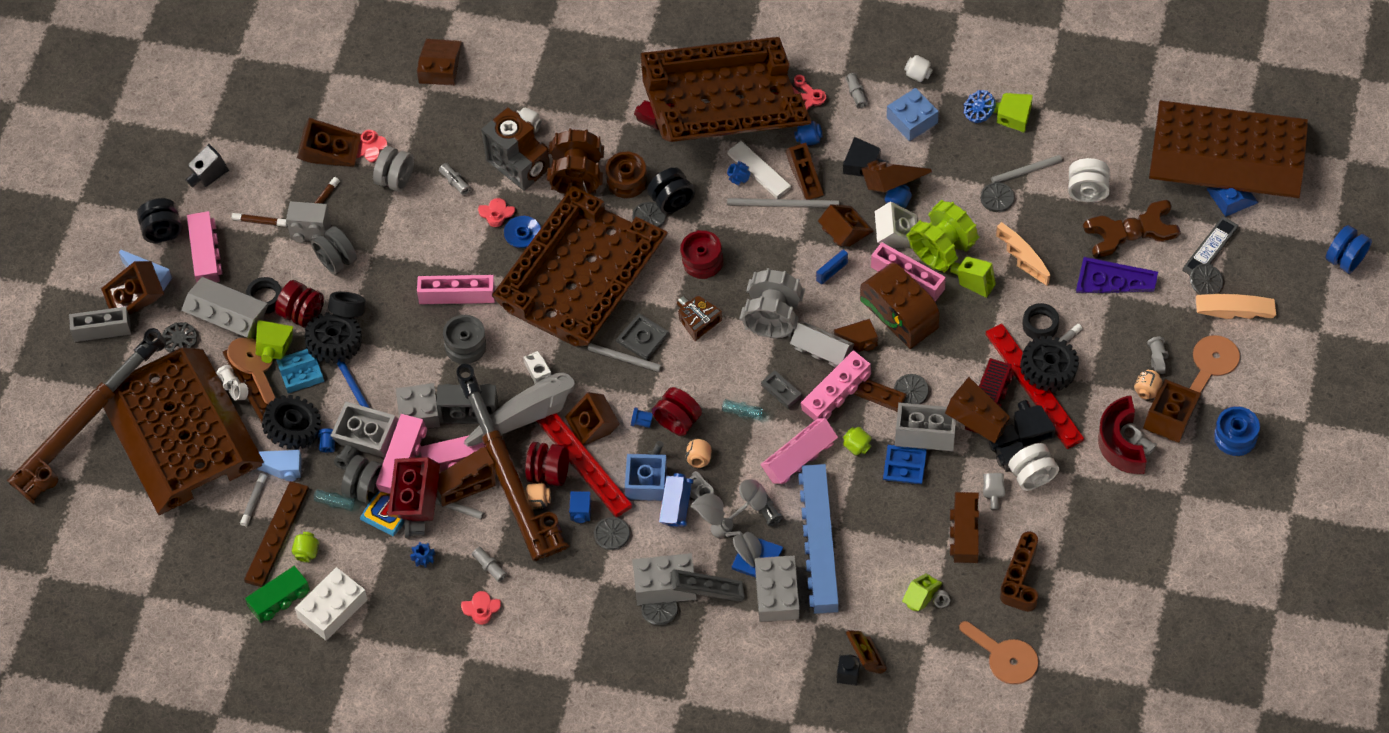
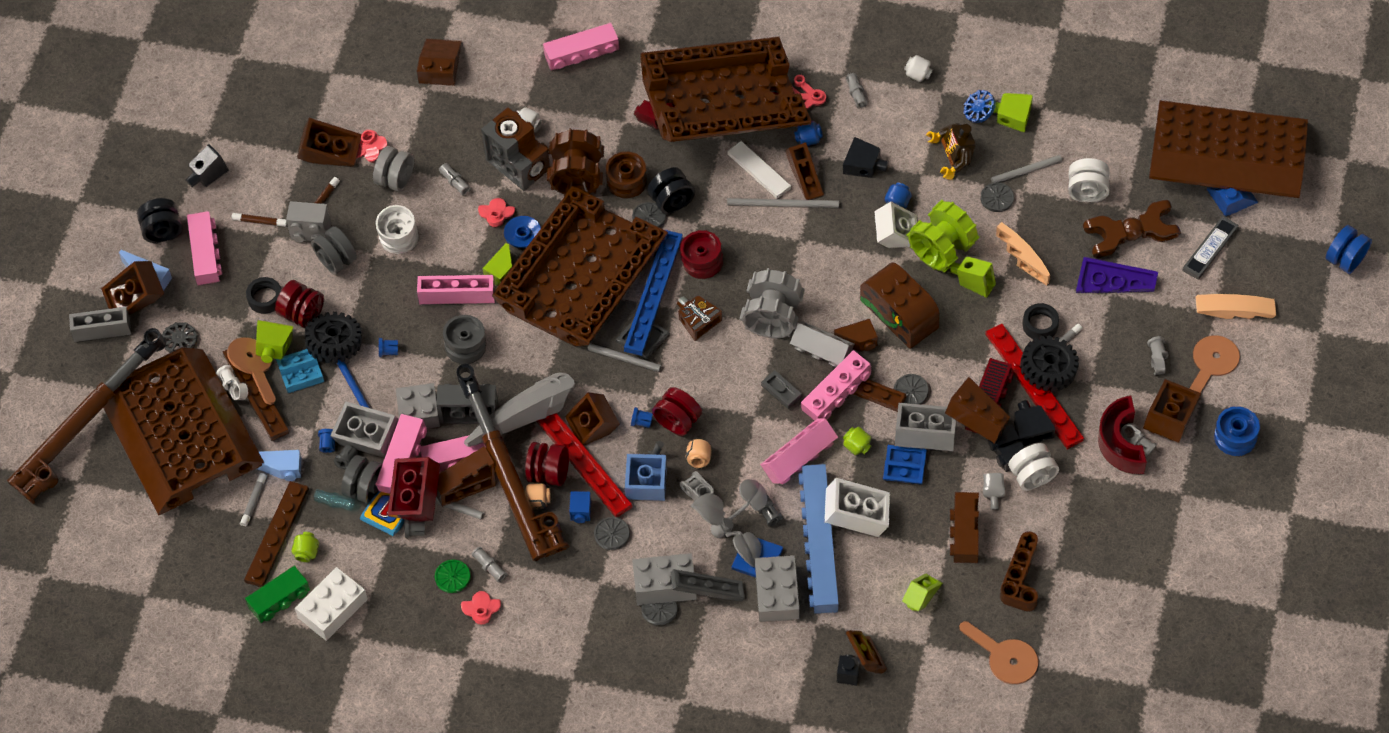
(225, 307): light grey slope -> none
(291, 422): black wheel -> none
(346, 304): black tyre -> none
(388, 347): none -> blue bush
(397, 220): none -> white wheel
(422, 559): blue gear -> none
(452, 576): none -> green wheel
(499, 264): none -> lime slope
(536, 366): white leg -> none
(581, 46): none -> bright pink brick
(653, 294): none -> blue plate
(675, 500): brick -> none
(738, 173): blue gear -> none
(742, 409): clear light blue pin -> none
(832, 267): blue tile -> none
(844, 225): reddish brown slope -> none
(857, 507): none -> white brick
(888, 176): reddish brown slope -> none
(912, 114): medium blue brick -> none
(927, 278): bright pink brick -> none
(946, 601): light grey hinge -> none
(958, 146): none -> dark brown torso
(1148, 384): light nougat head -> none
(1206, 279): dark grey wheel -> none

